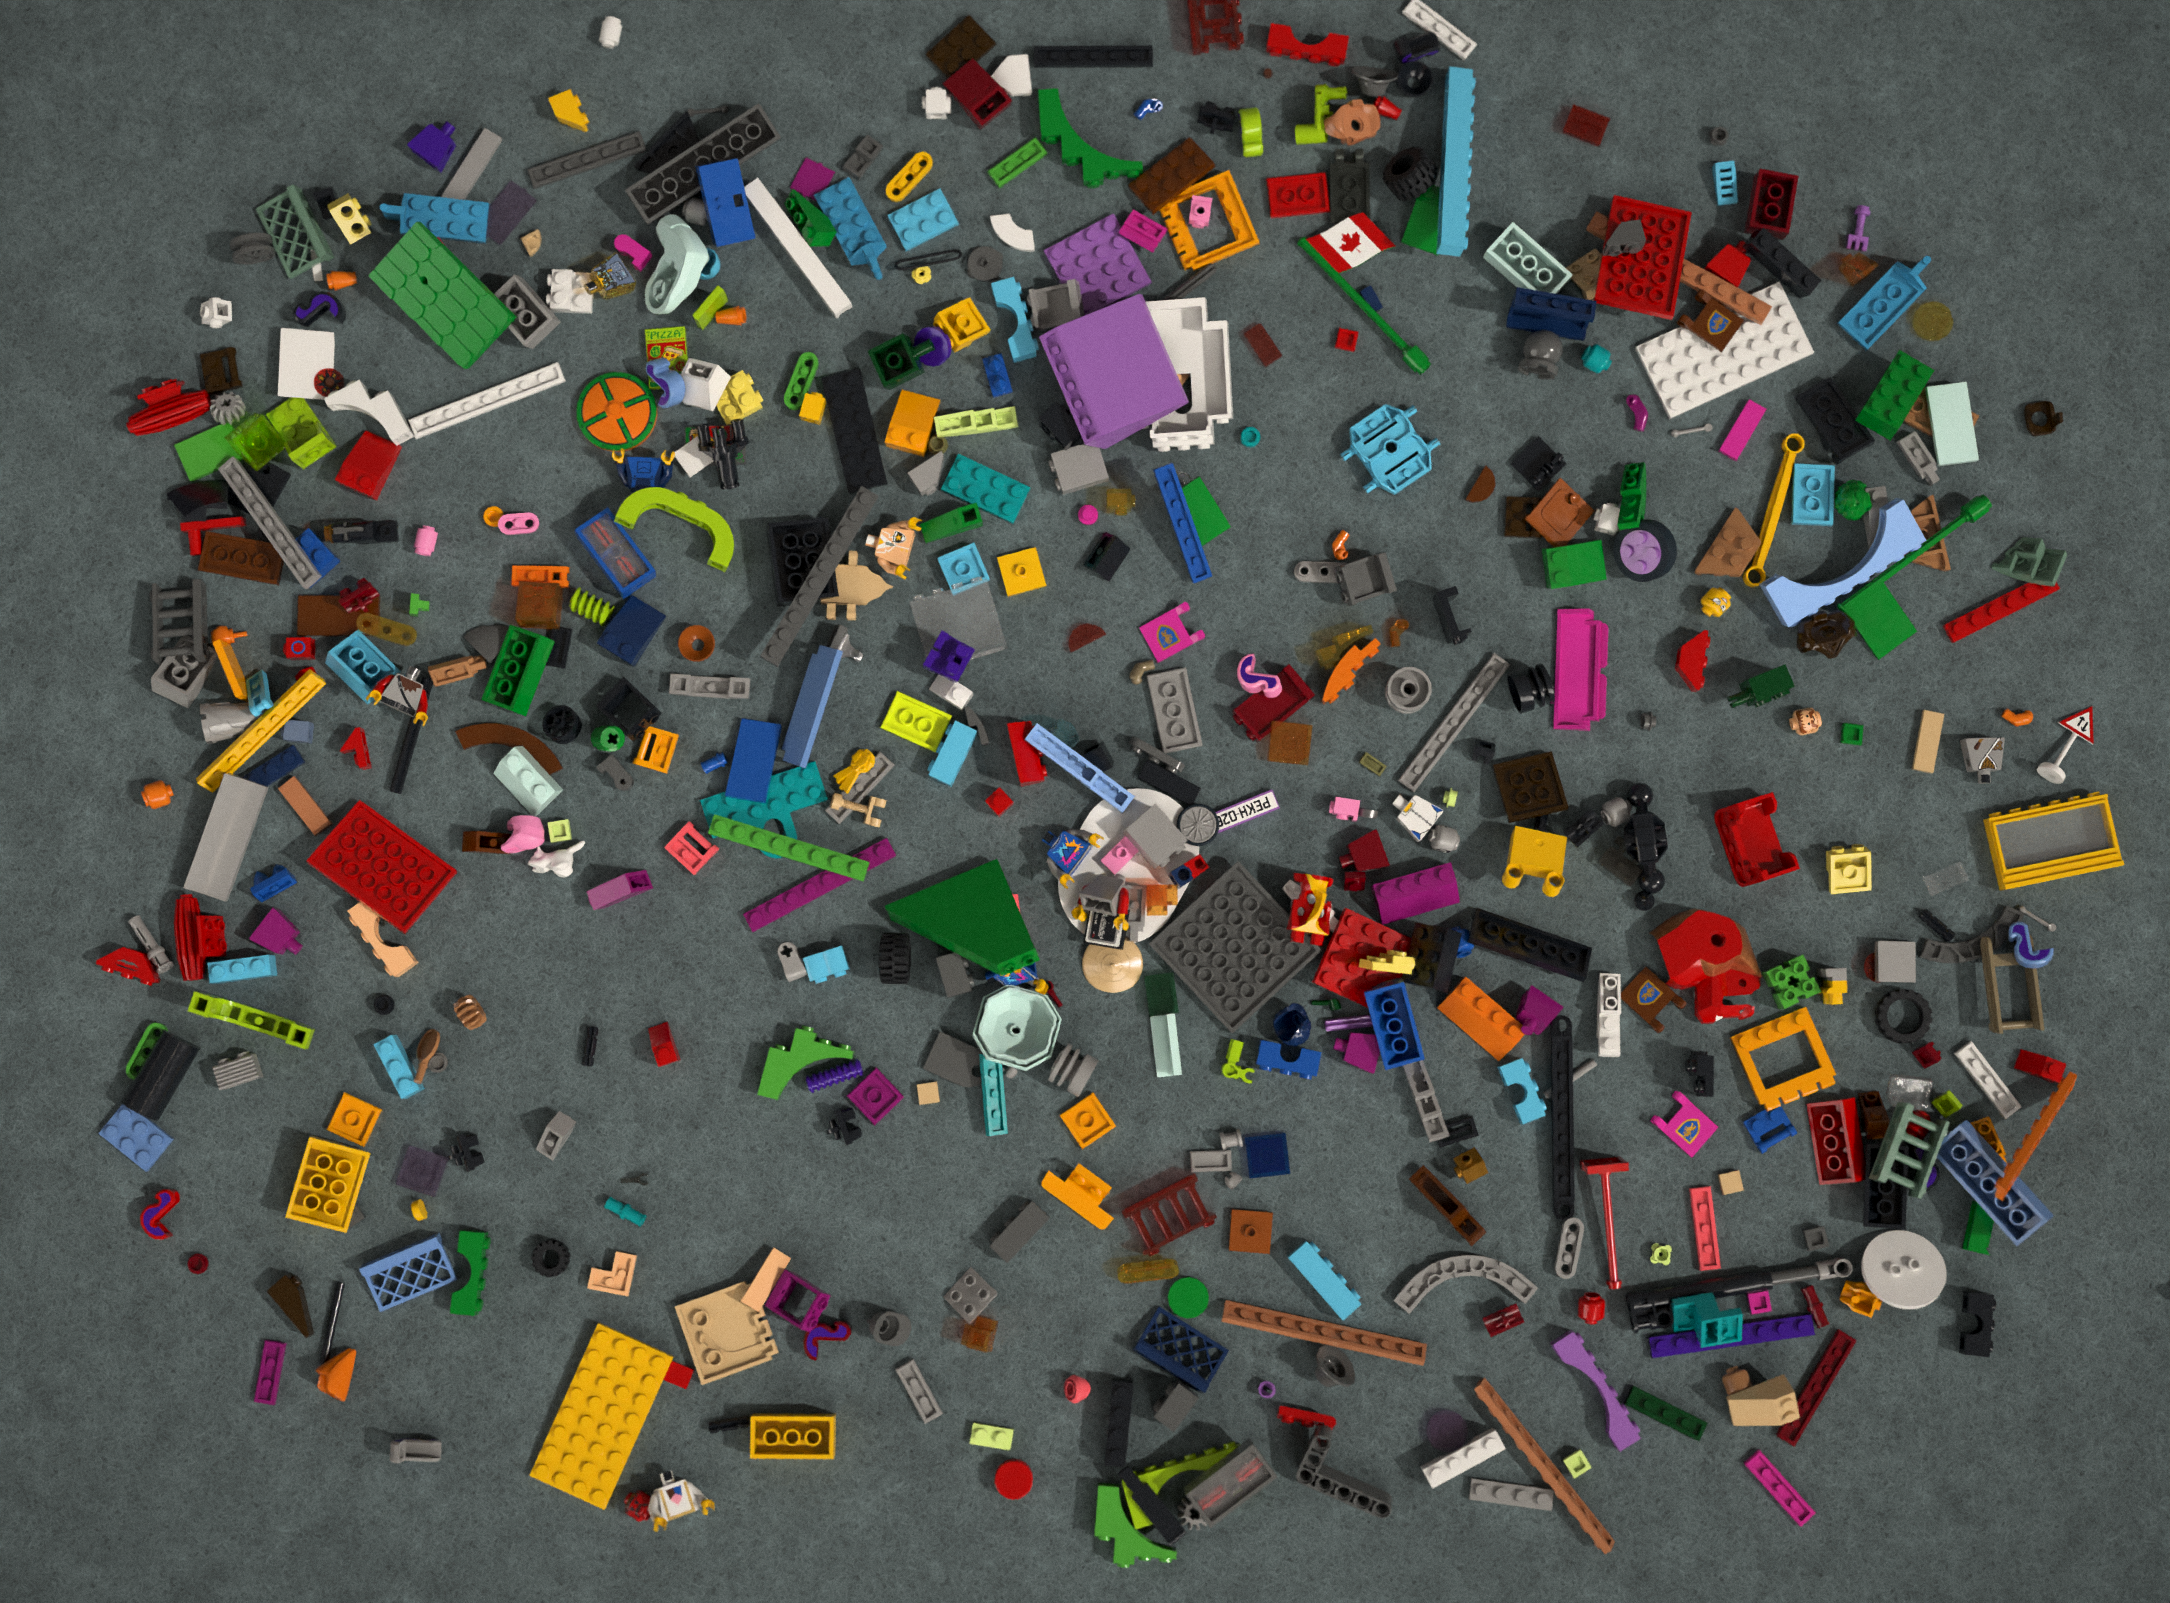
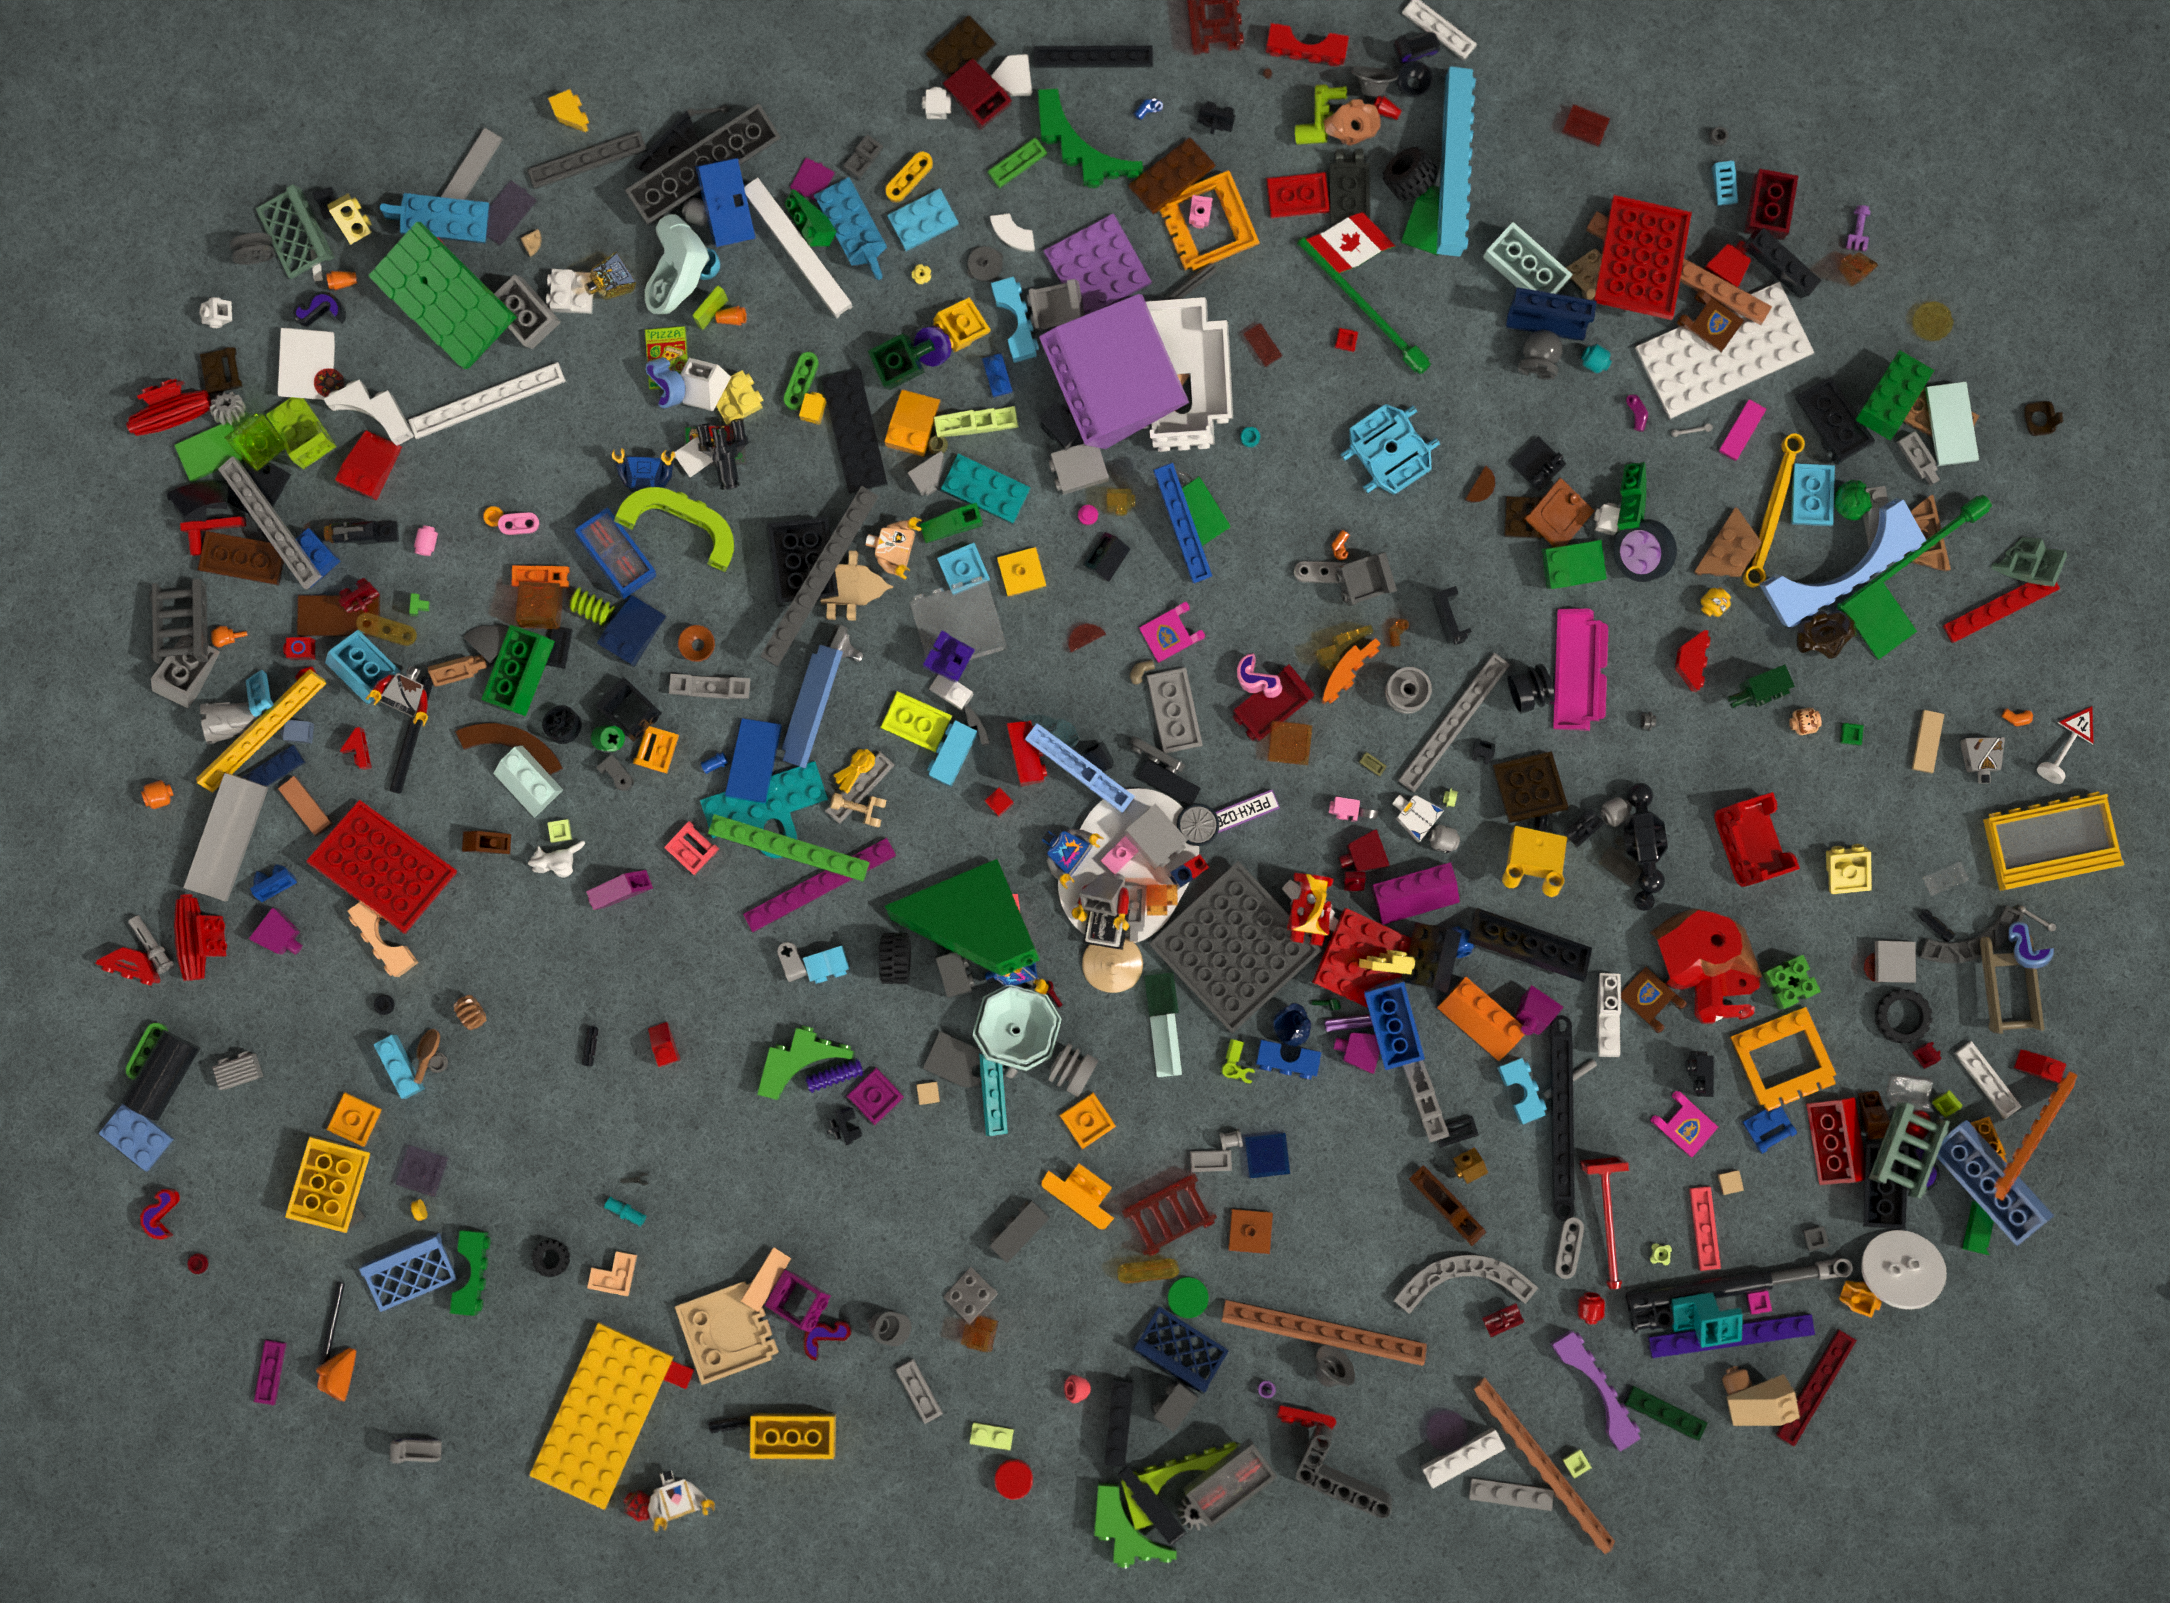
(220, 1008): lime arch -> none
(232, 669): light orange tile -> none
(242, 969): medium azure brick -> none
(292, 1300): dark brown slope -> none
(434, 145): dark purple torso -> none
(465, 1143): black hips -> none
(526, 834): bright pink helmet -> none
(555, 1135): light grey slope -> none
(610, 32): white brick -> none
(616, 411): dish -> none
(628, 247): dark pink leg -> none
(925, 256): black piece -> none
(1143, 231): dark pink plate -> none
(1233, 1181): light grey hinge -> none
(1251, 132): lime animal -> none
(1324, 1280): medium azure brick -> none
(1371, 298): dark blue piece -> none
(1626, 238): dark grey slope -> none
(1779, 1488): dark pink tile -> none
(1815, 1306): dark red pin -> none
(1833, 984): hips -> none
(1884, 303): dark azure hinge -> none
(1979, 1341): black arch -> none

